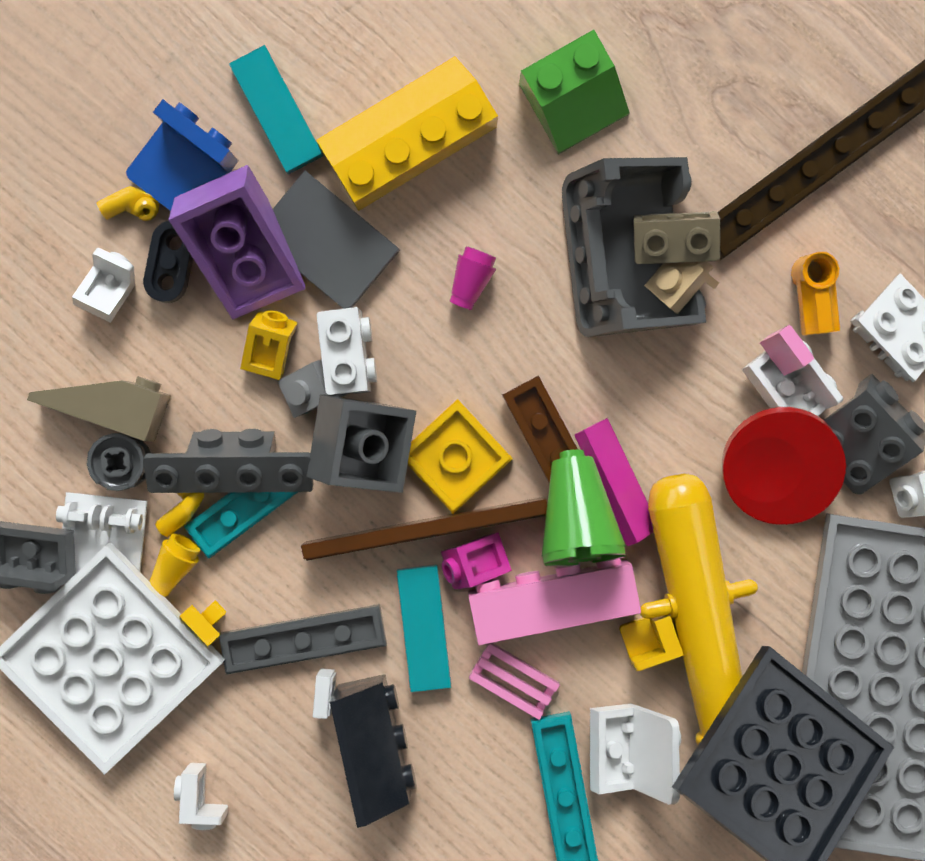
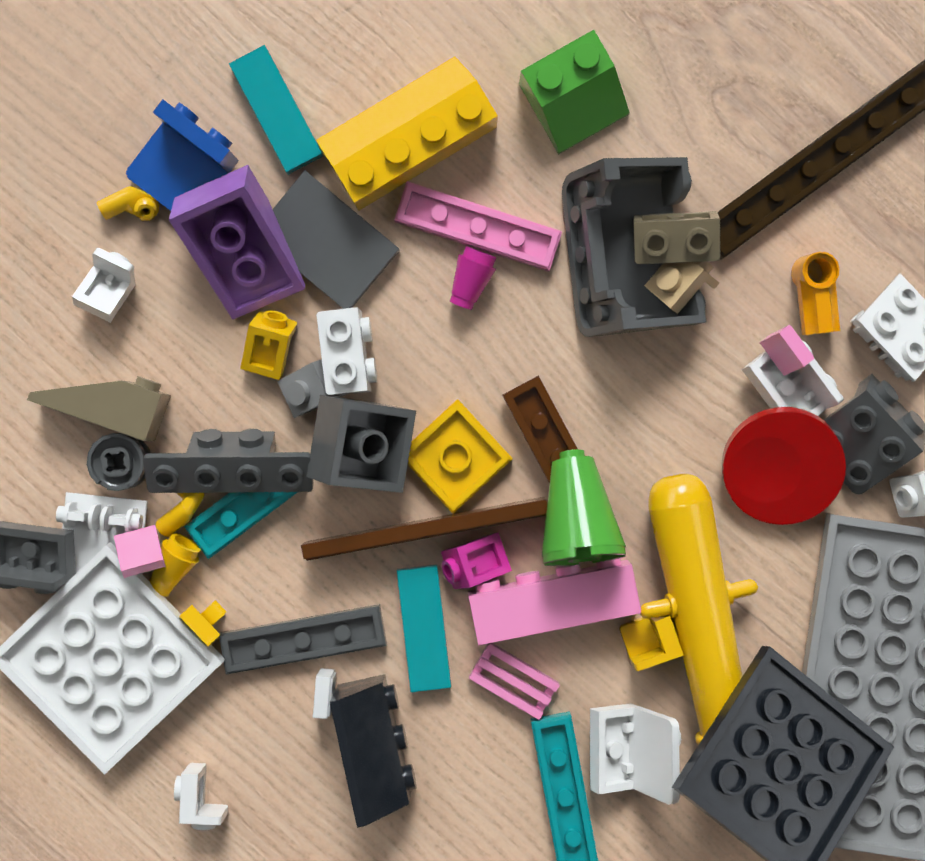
(139, 551): none -> bright pink tile
(165, 262): black plate -> none
(477, 226): none -> bright pink tile
(618, 480): dark pink tile -> none

